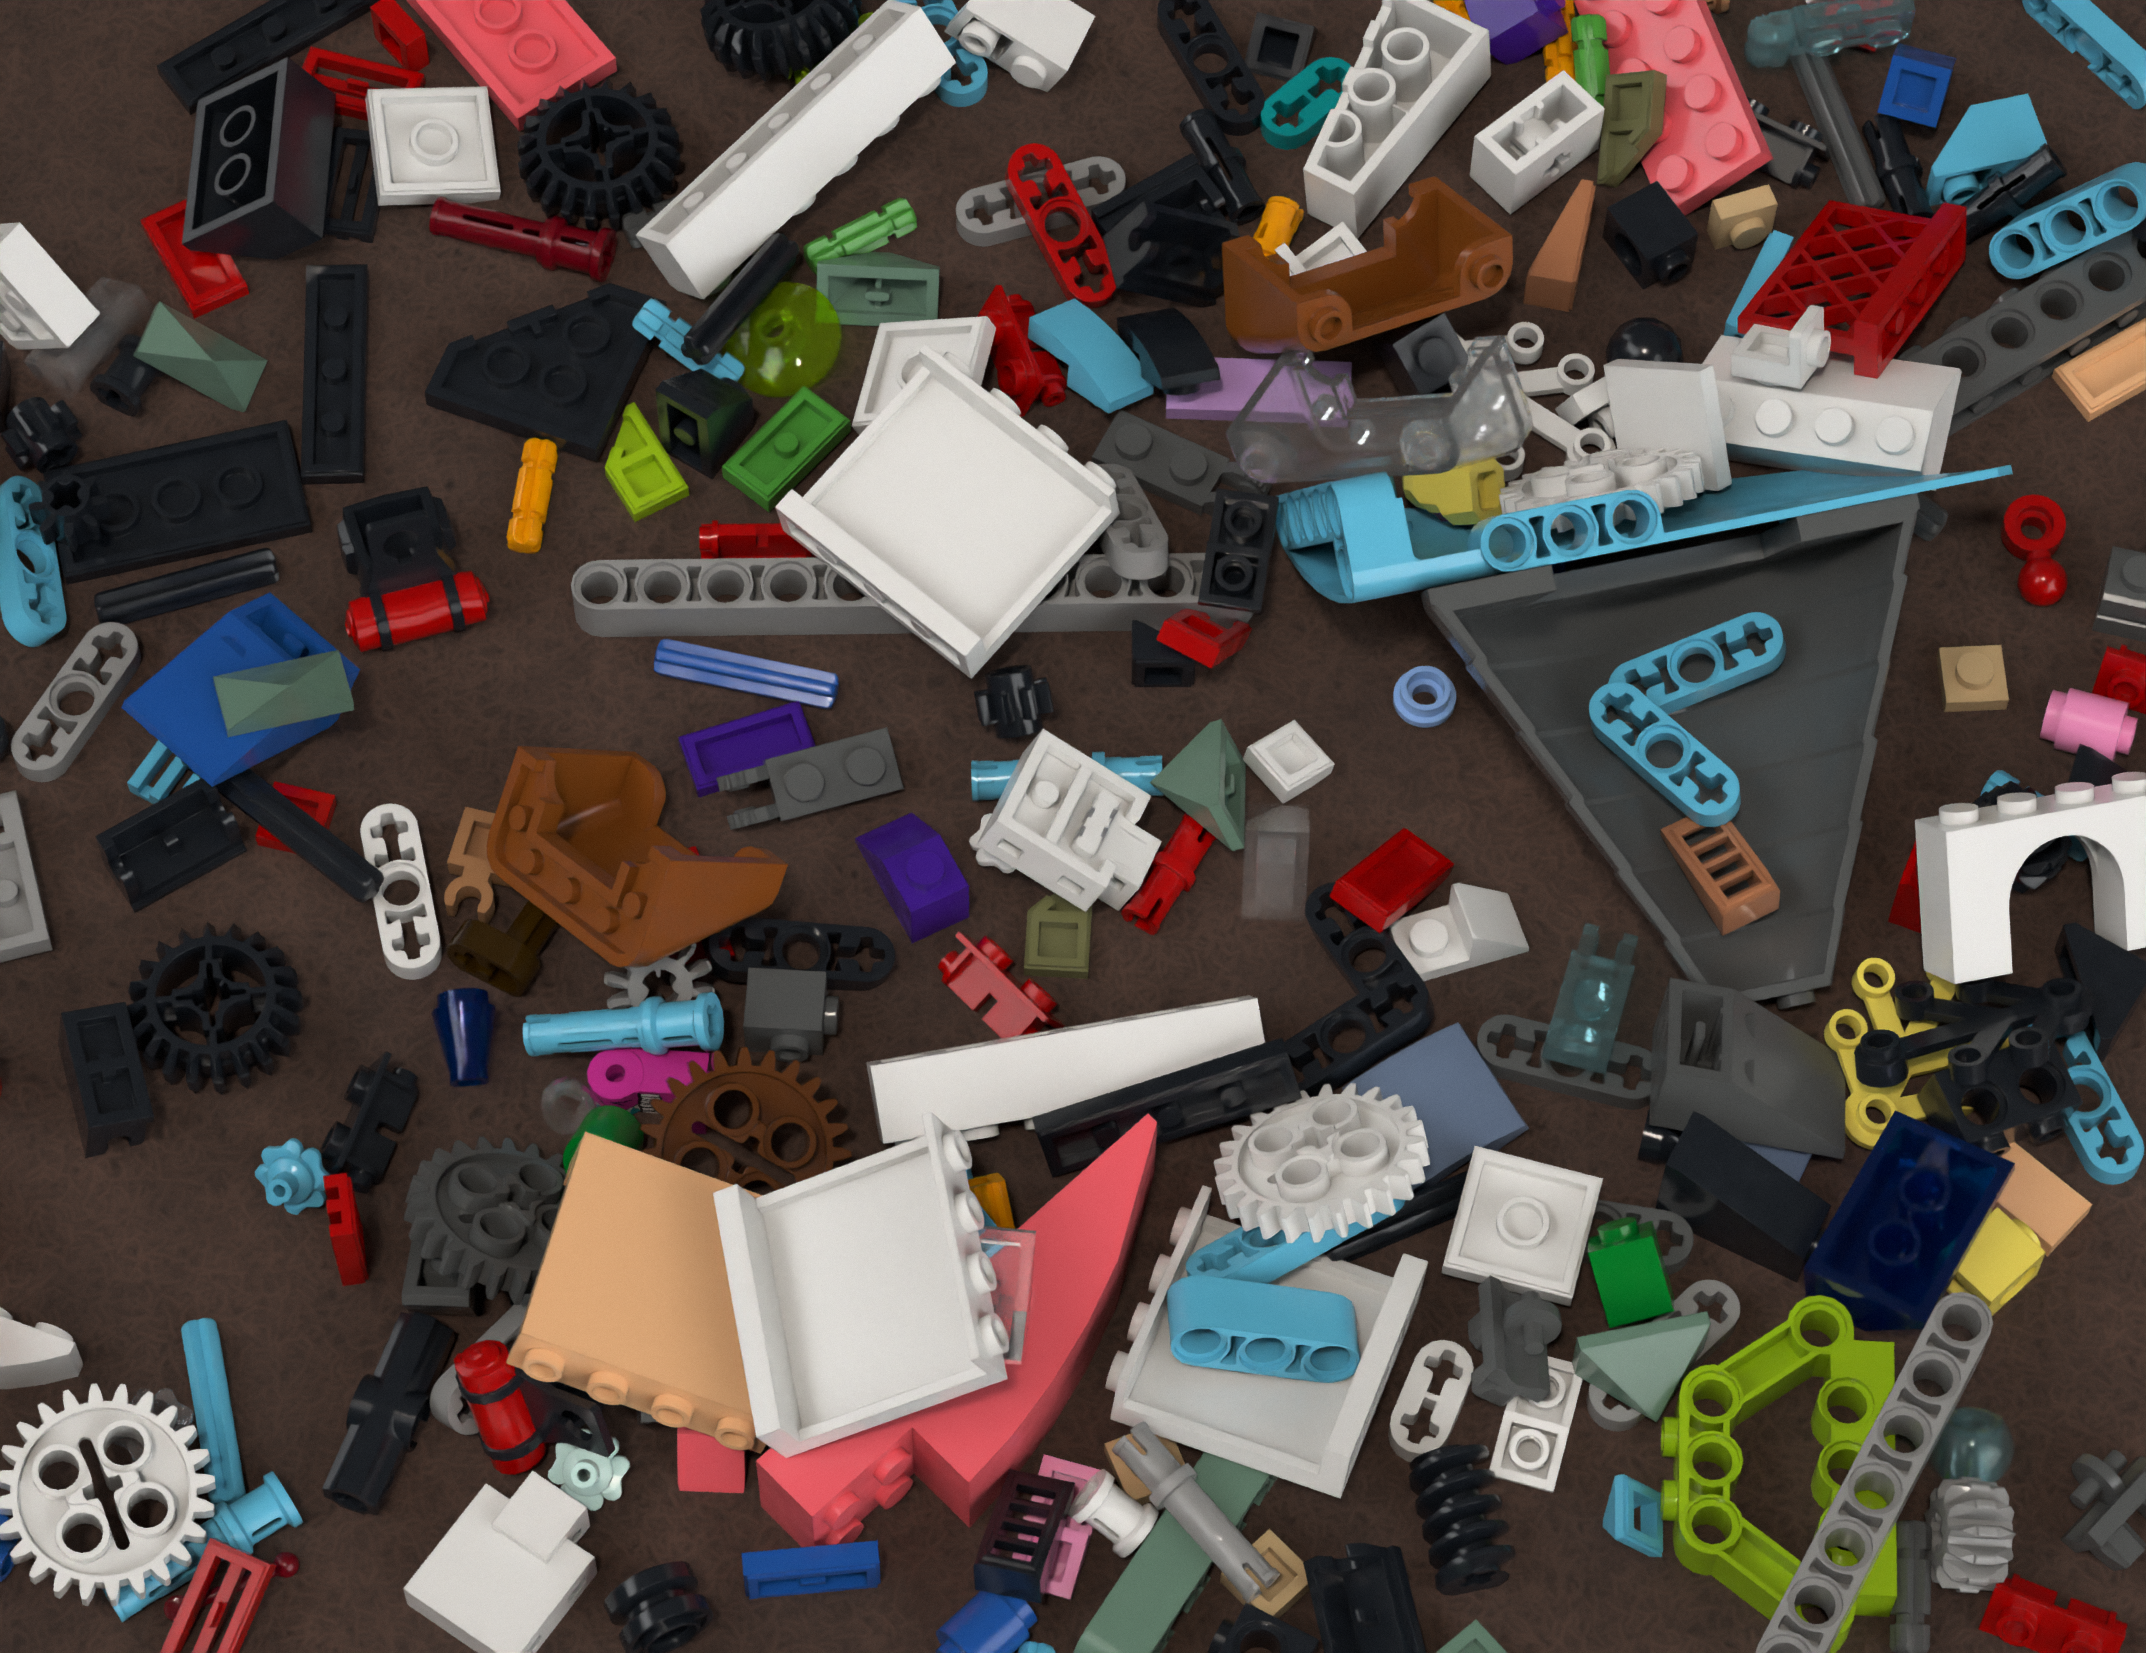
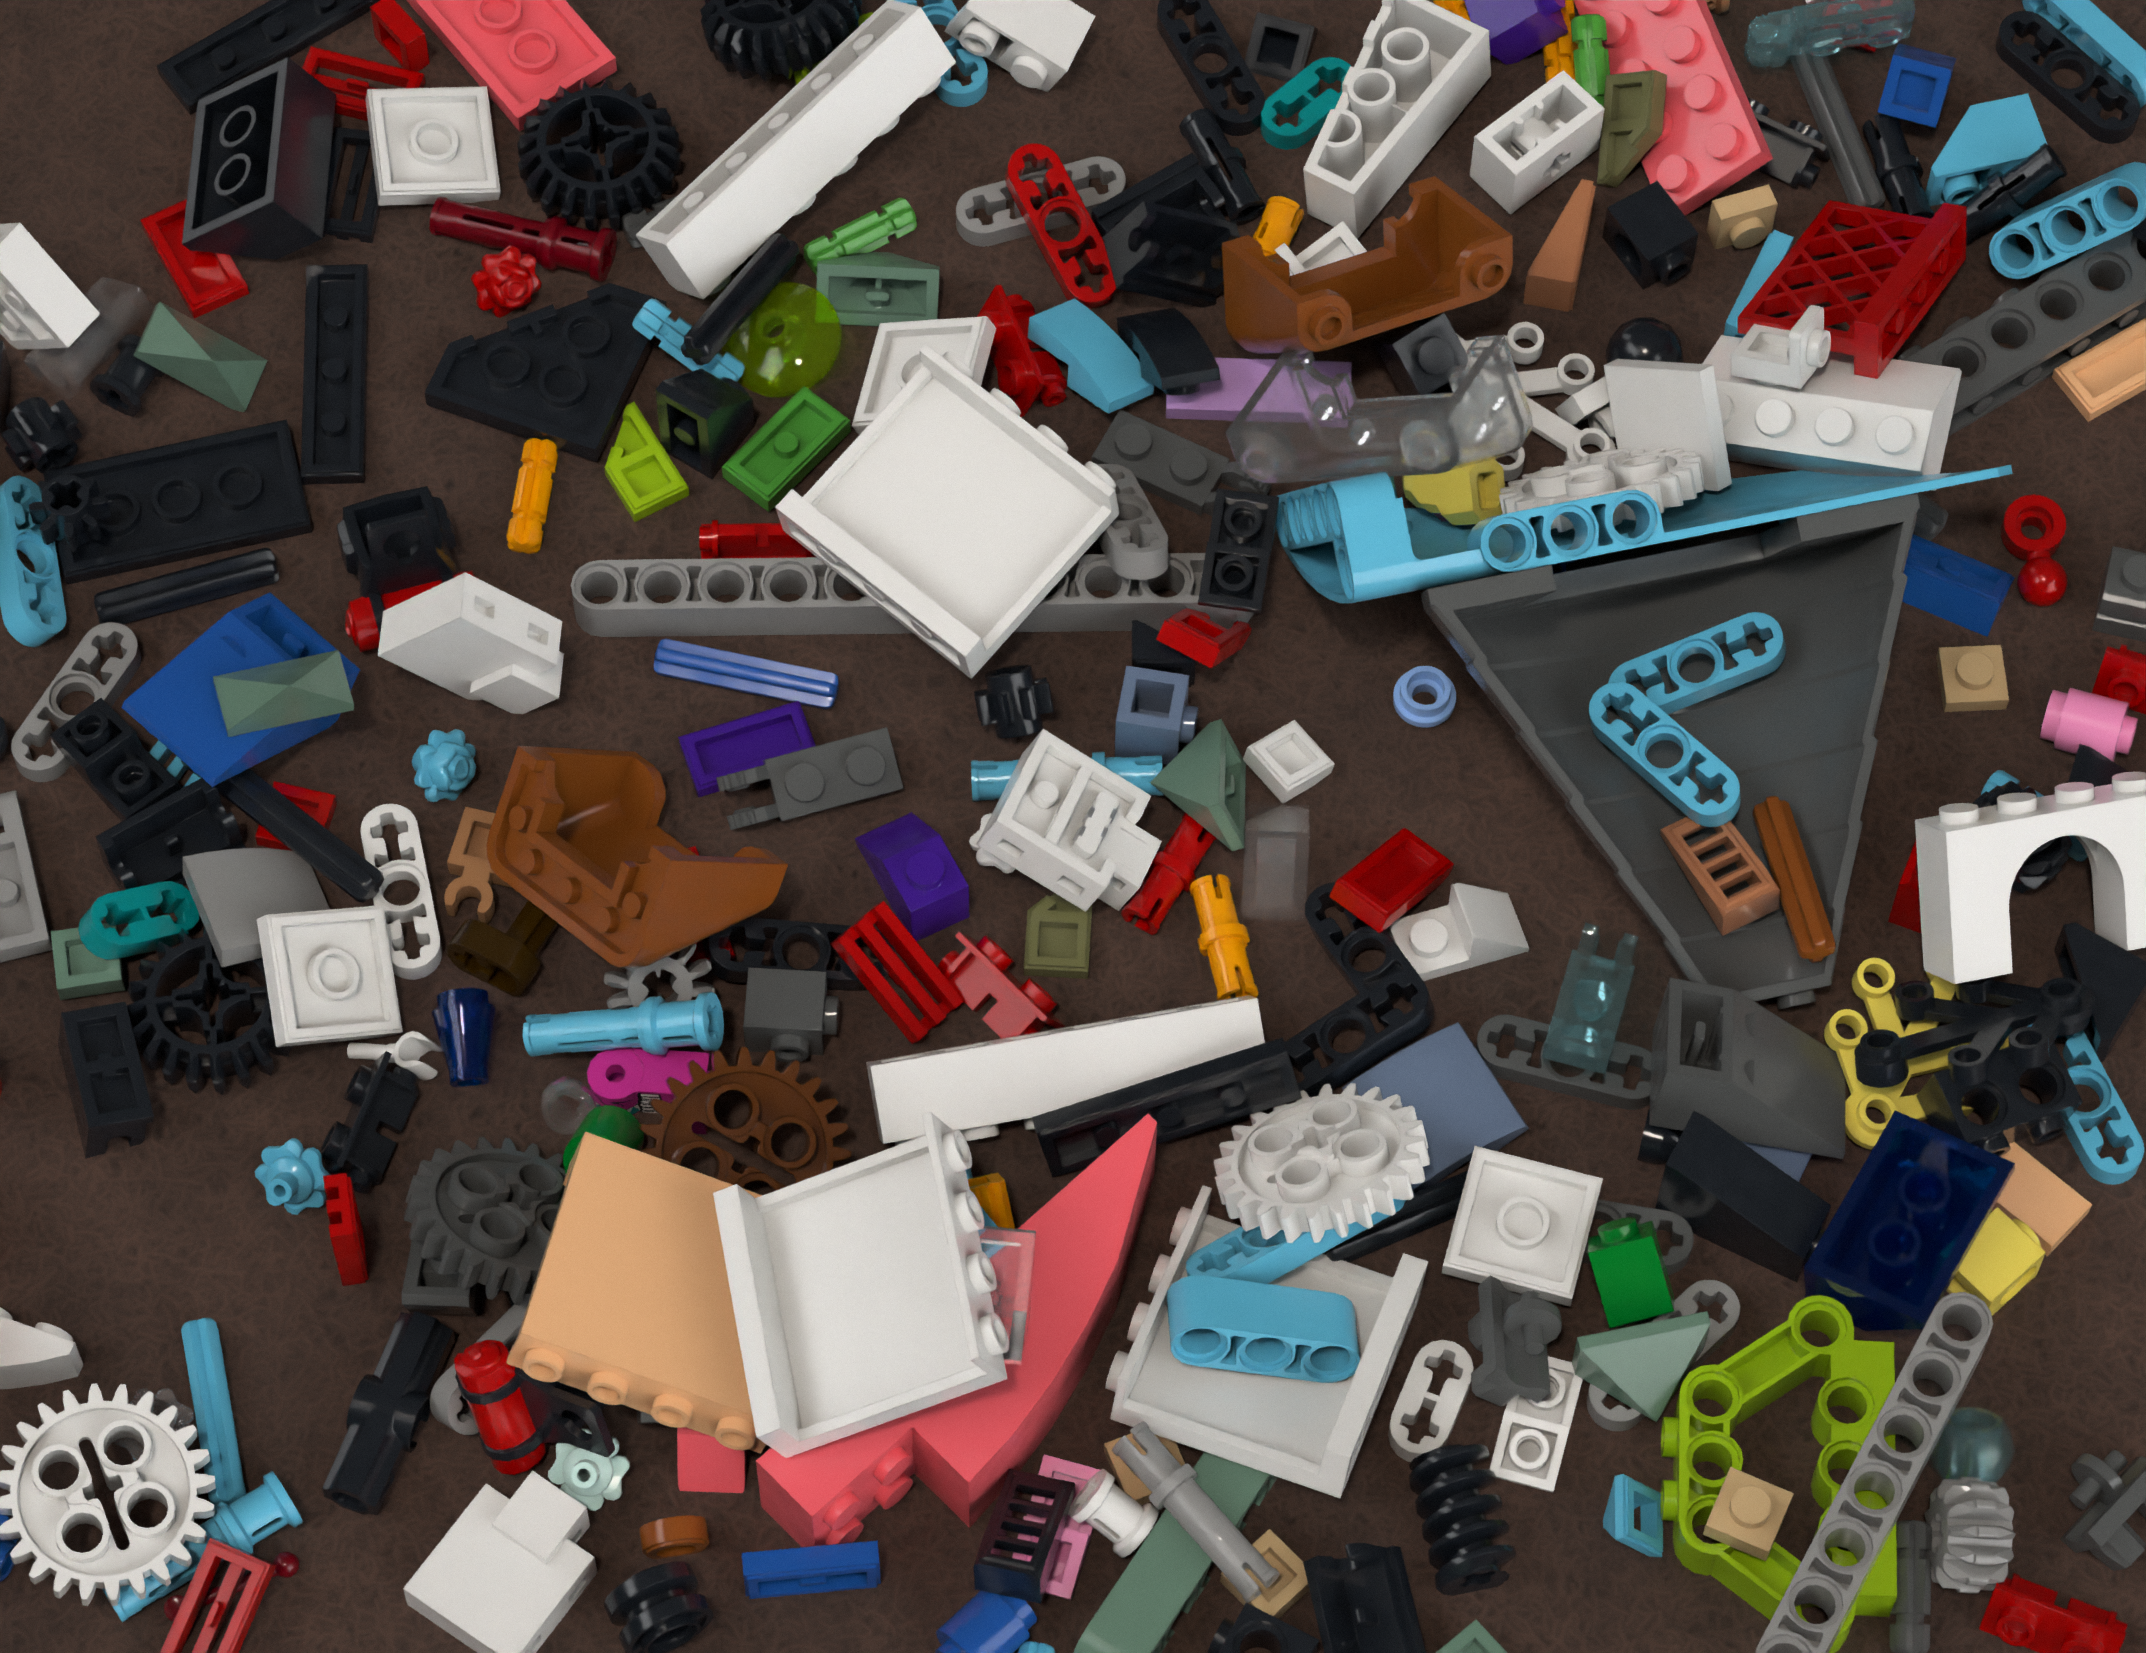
(79, 970): none -> sand green plate
(113, 760): none -> black slope
(135, 908): none -> teal beam
(243, 885): none -> light grey slope
(329, 975): none -> white tile
(404, 1053): none -> white hand
(444, 765): none -> medium azure plant
(477, 644): none -> white piece
(505, 281): none -> red plant
(674, 1536): none -> dark orange tile
(915, 958): none -> red tile
(1154, 714): none -> sand blue brick
(1223, 937): none -> light orange pin
(1748, 1514): none -> tan plate
(1794, 879): none -> dark orange axle
(1954, 585): none -> blue slope
(2067, 55): none -> black beam

